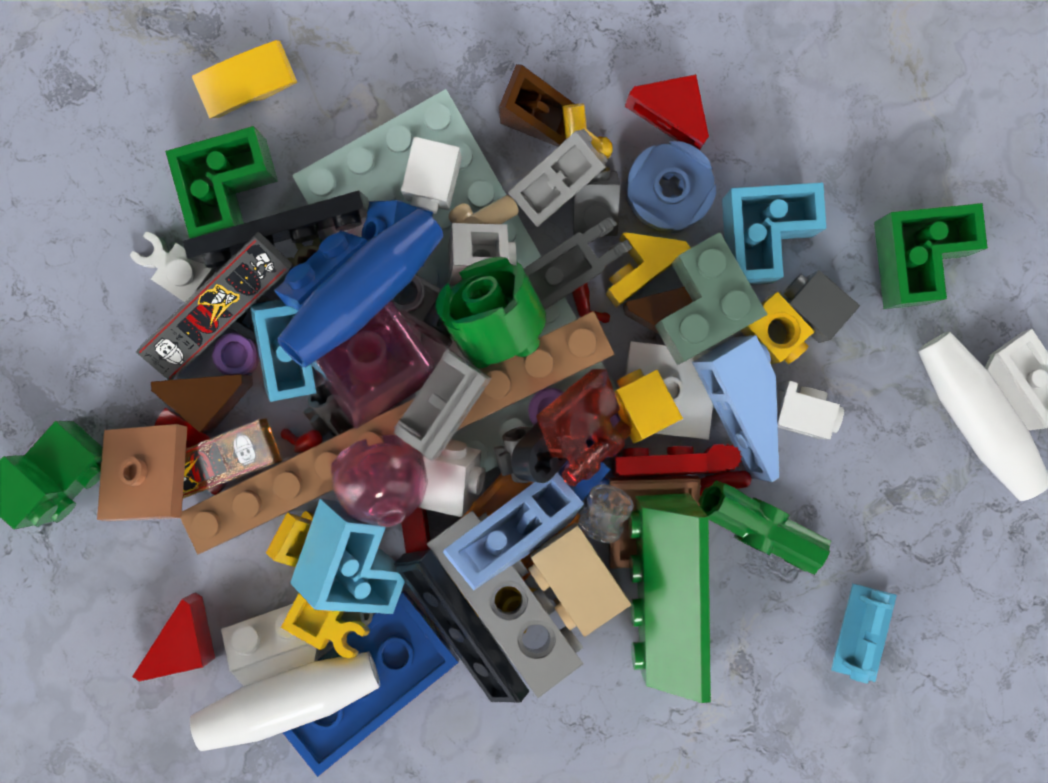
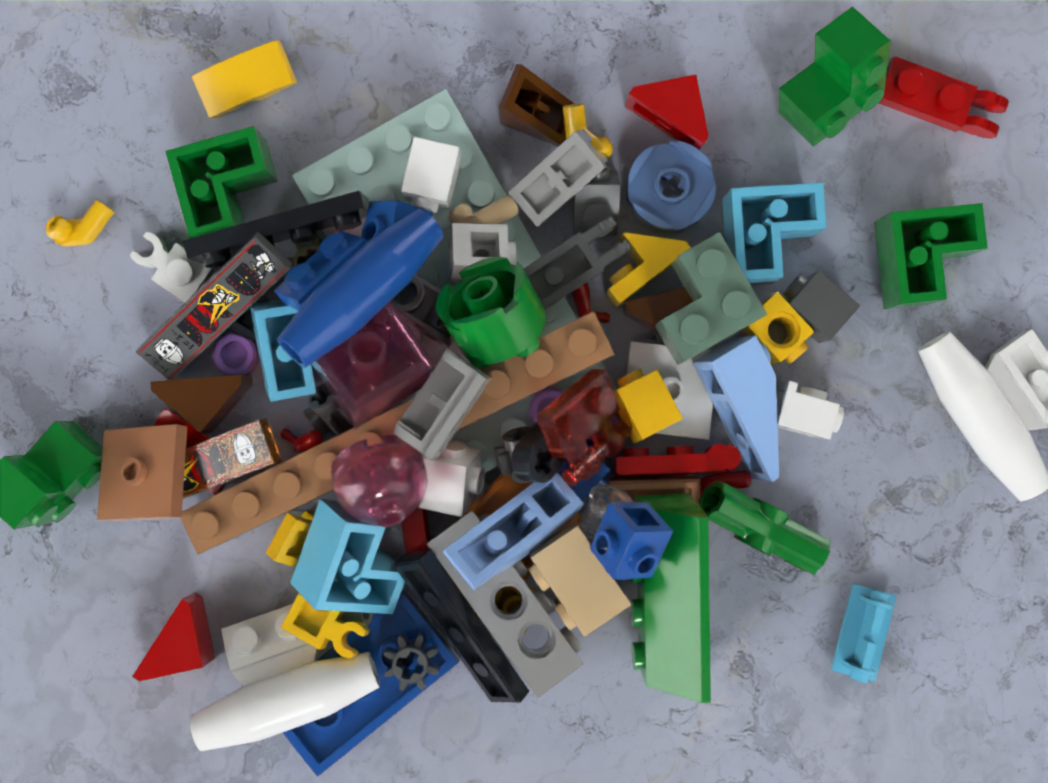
(80, 230): none -> yellow arm
(399, 659): none -> dark grey gear
(630, 540): none -> blue brick
(841, 81): none -> green brick
(940, 98): none -> red hinge

